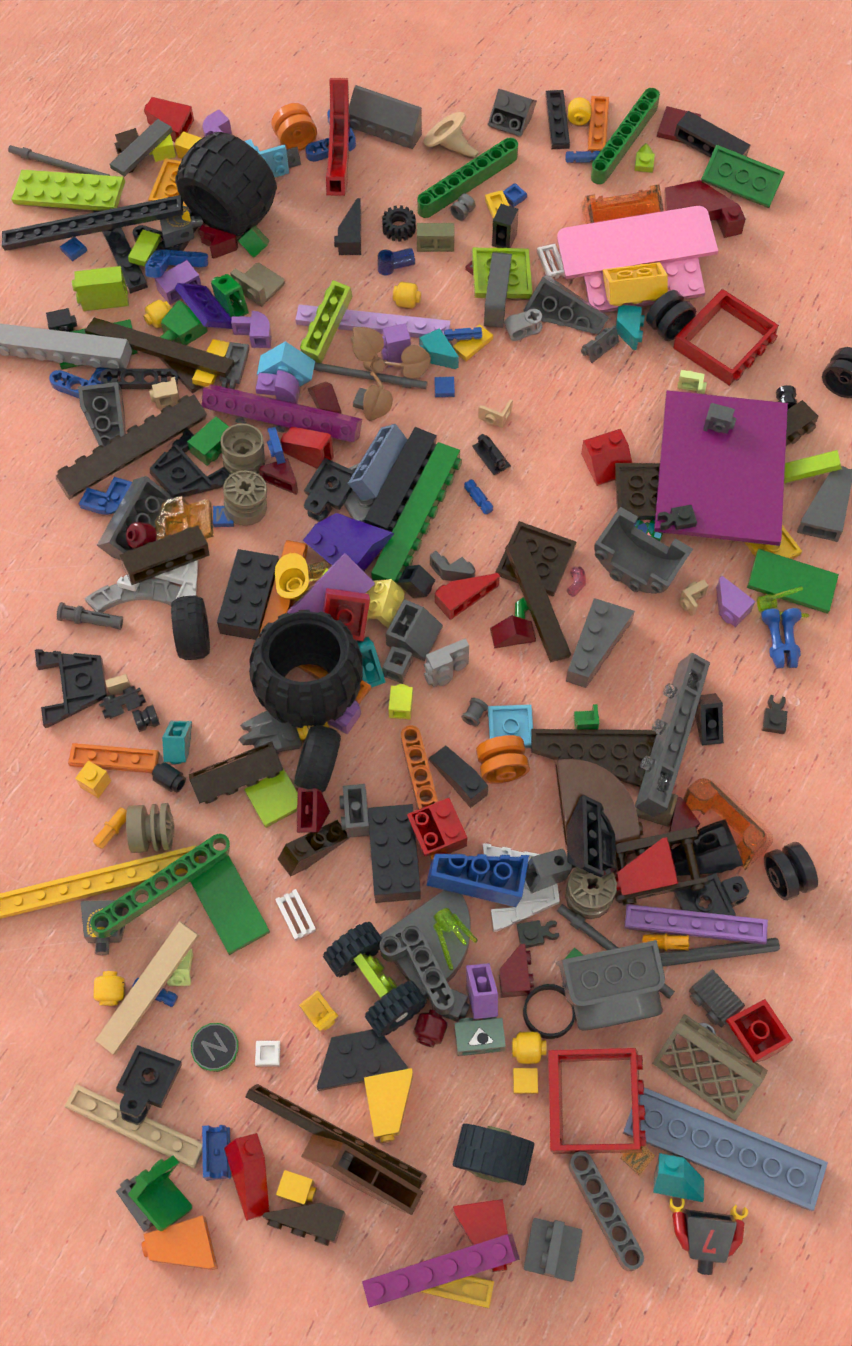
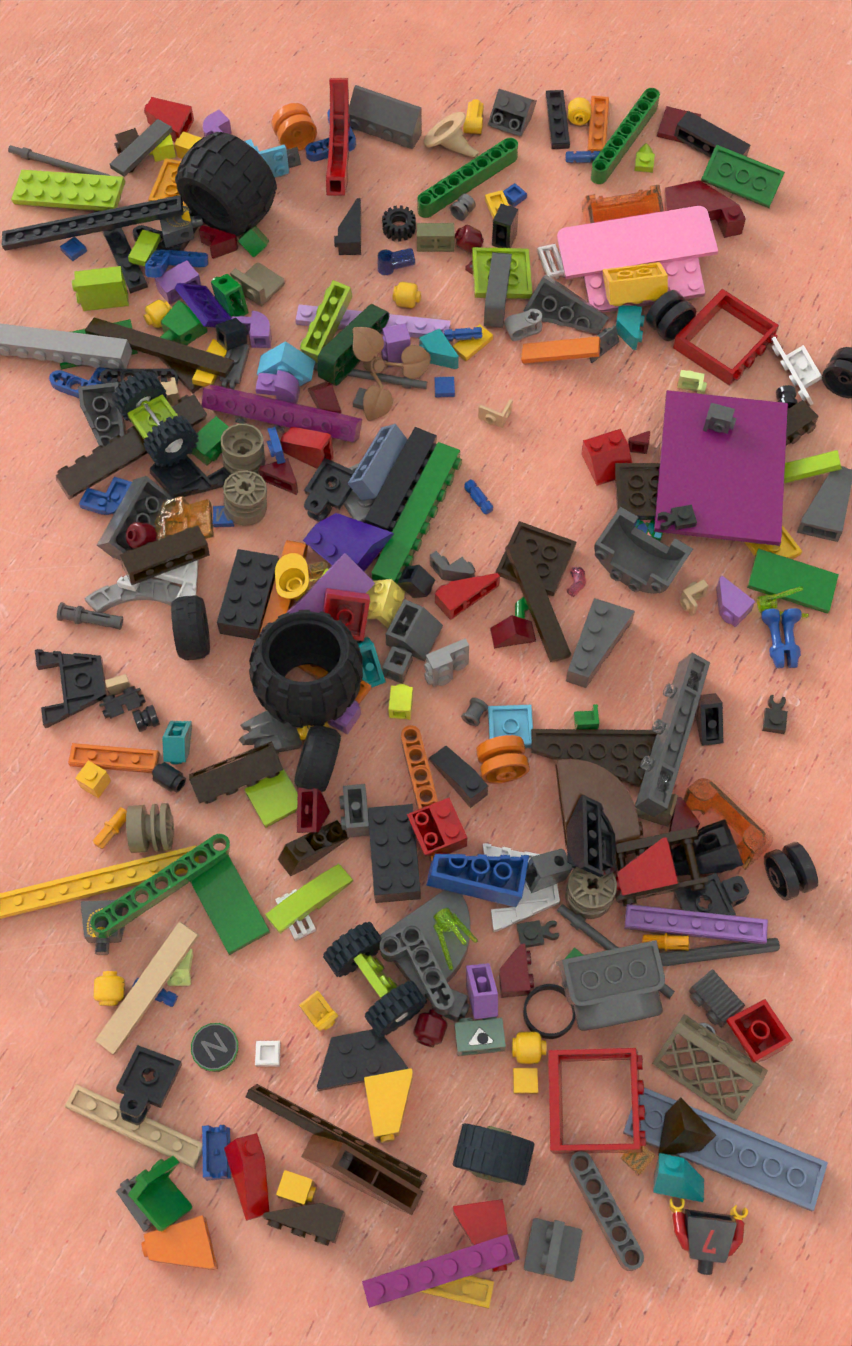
(61, 320): black brick -> none
(145, 405): none -> black plate
(231, 334): none -> black brick
(308, 898): none -> lime slope
(337, 357): none -> dark green beam
(468, 237): none -> dark red head
(474, 120): none -> yellow piece
(490, 455): black hinge -> none
(561, 350): none -> orange tile
(639, 443): none -> dark red slope
(683, 1130): none -> dark brown slope
(801, 366): none -> white bracket

